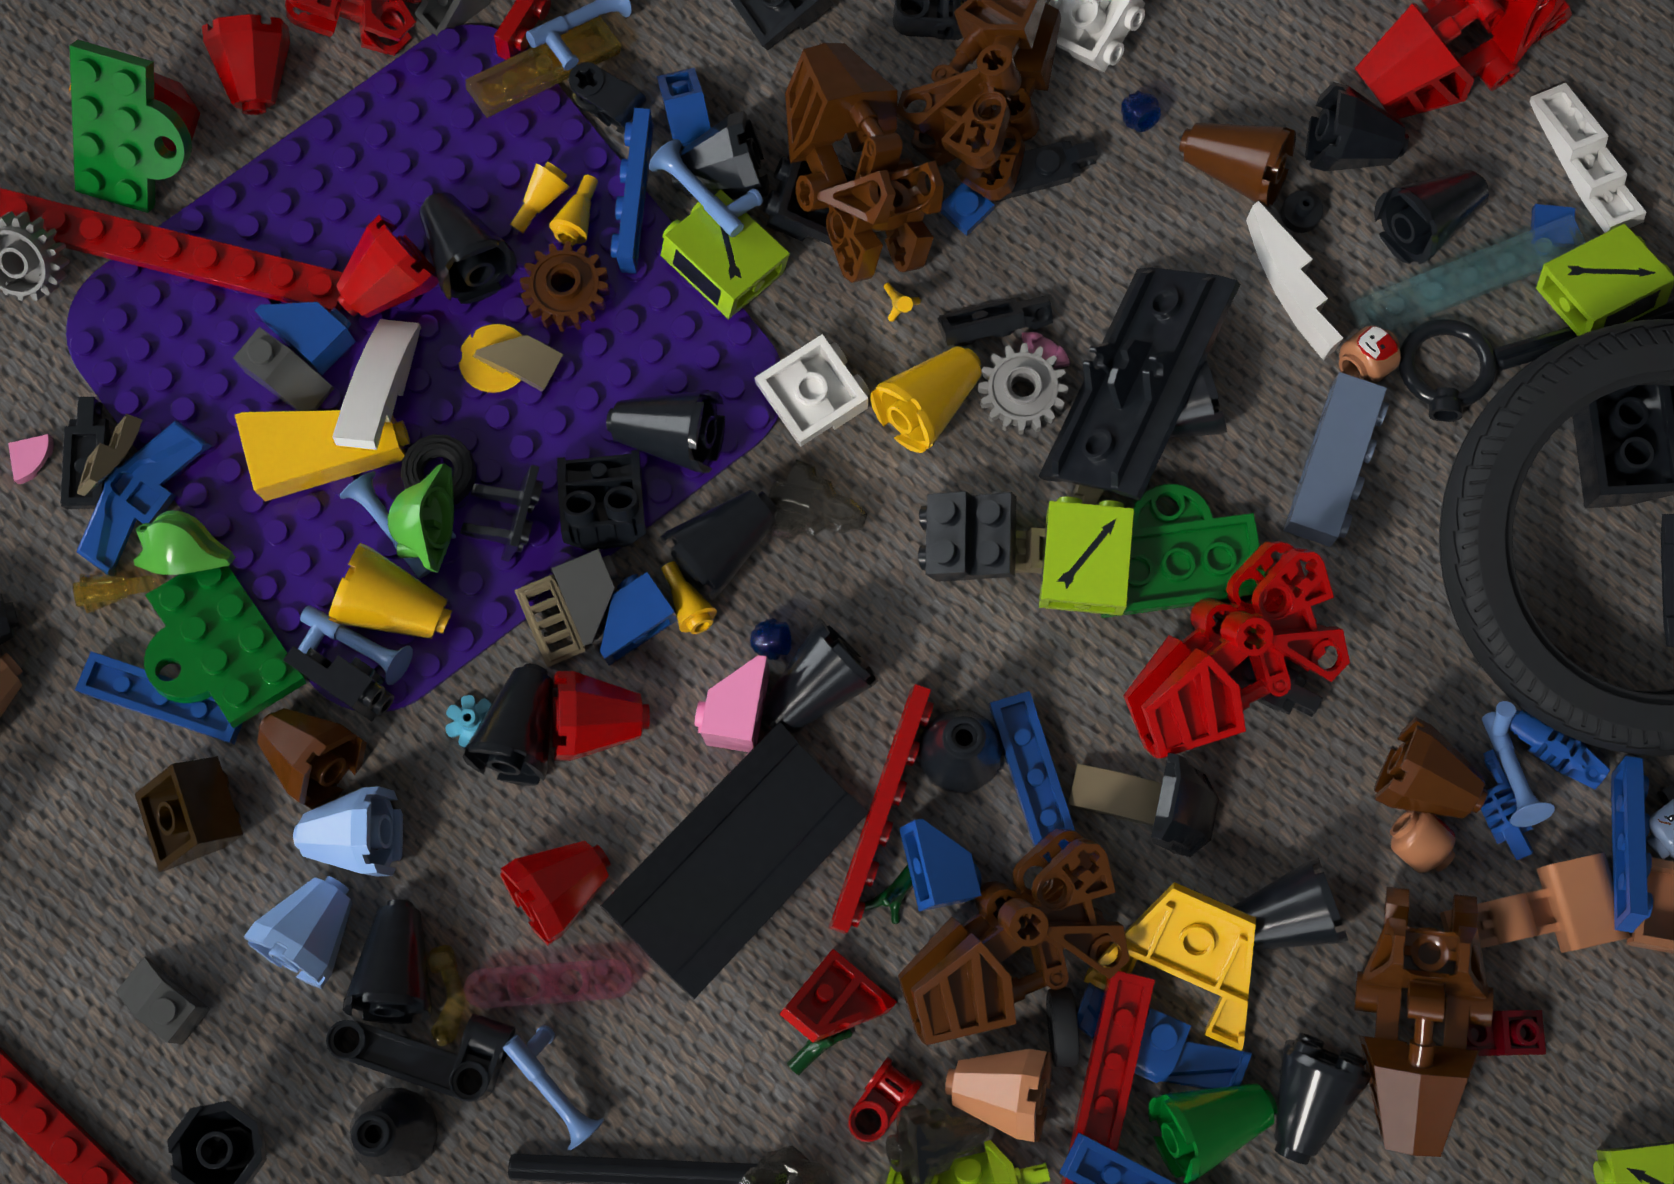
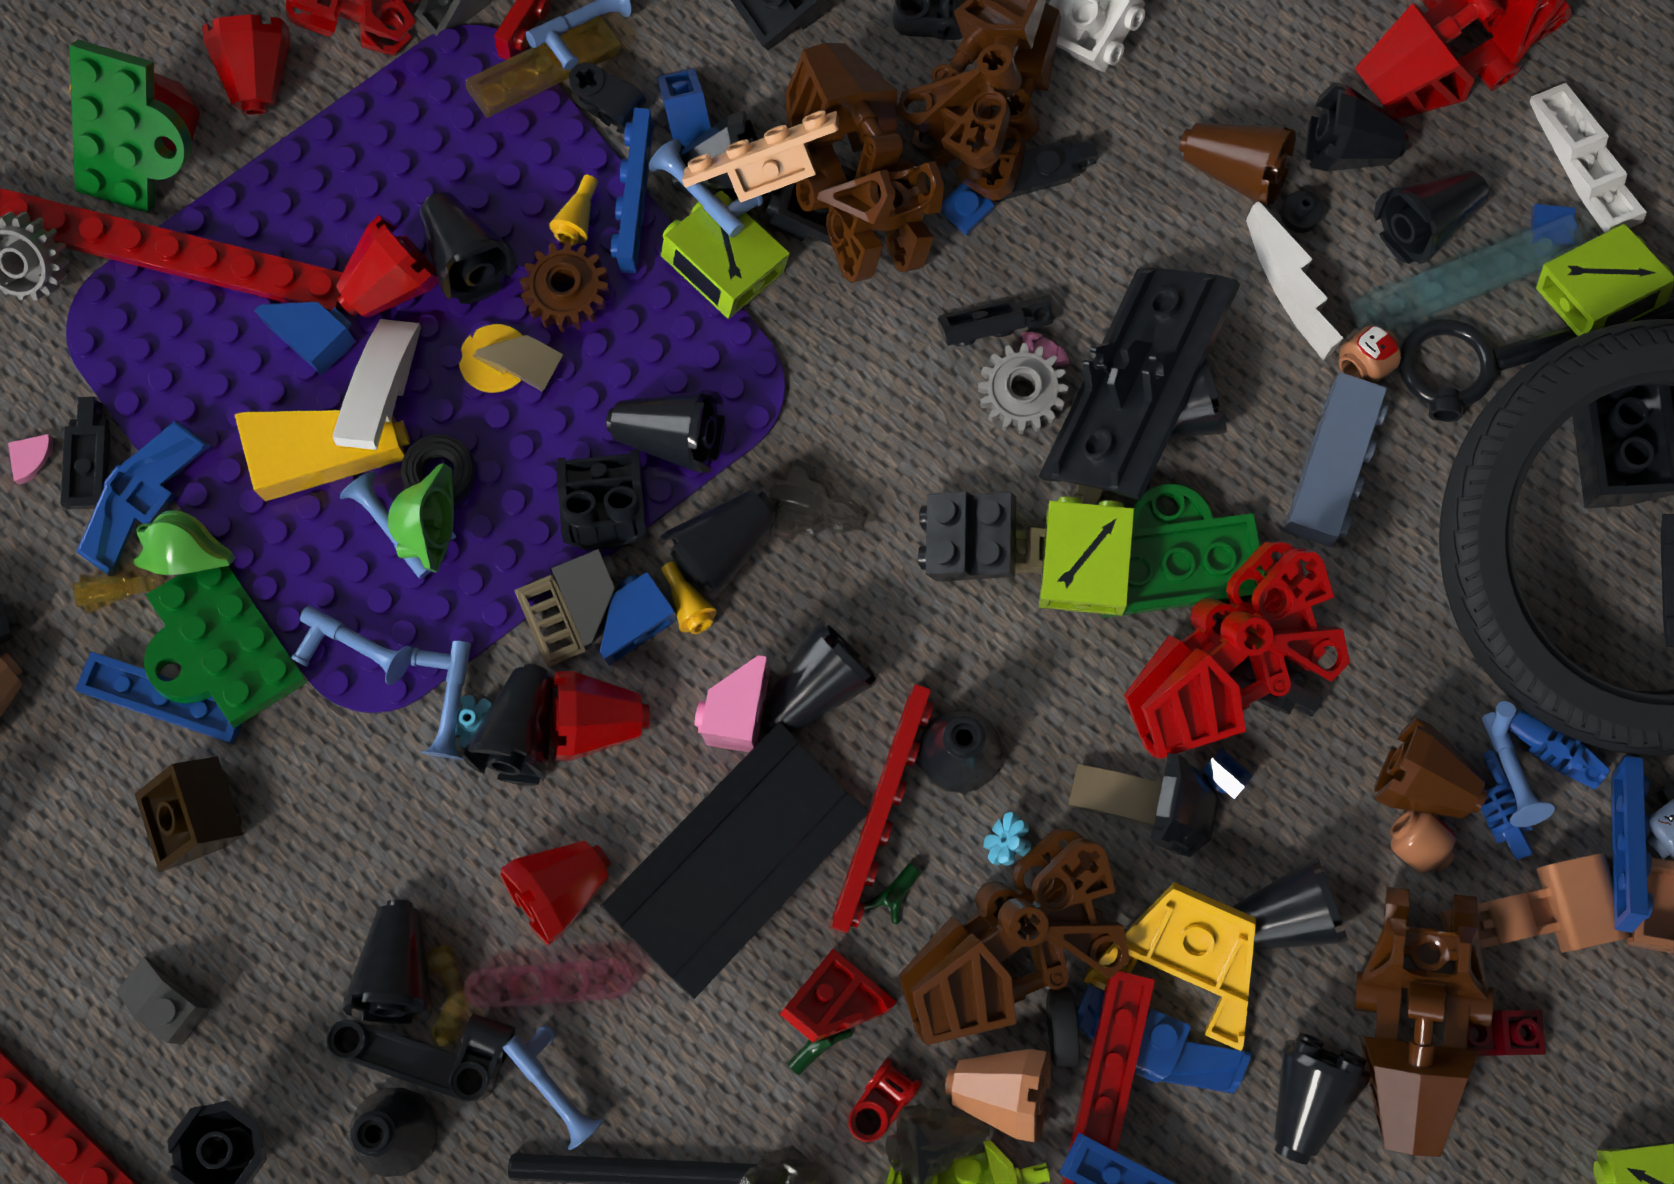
(106, 458): dark tan slope -> none
(282, 372): dark grey slope -> none
(305, 930): light blue cone -> none
(309, 754): reddish brown cone -> none
(351, 682): black plate -> none
(351, 829): light blue cone -> none
(387, 598): yellow cone -> none
(456, 664): none -> medium blue piece
(520, 528): black plate -> none
(544, 187): yellow cone -> none
(768, 162): none -> light nougat bracket
(771, 639): clear blue plate -> none
(813, 390): white plate -> none
(899, 302): yellow bar -> none
(926, 396): yellow cone -> none
(938, 867): blue slope -> none
(1007, 840): none -> medium azure plant
(1031, 767): blue plate -> none
(1140, 111): clear blue plate -> none
(1208, 1125): green cone -> none
(1226, 774): none -> blue plate

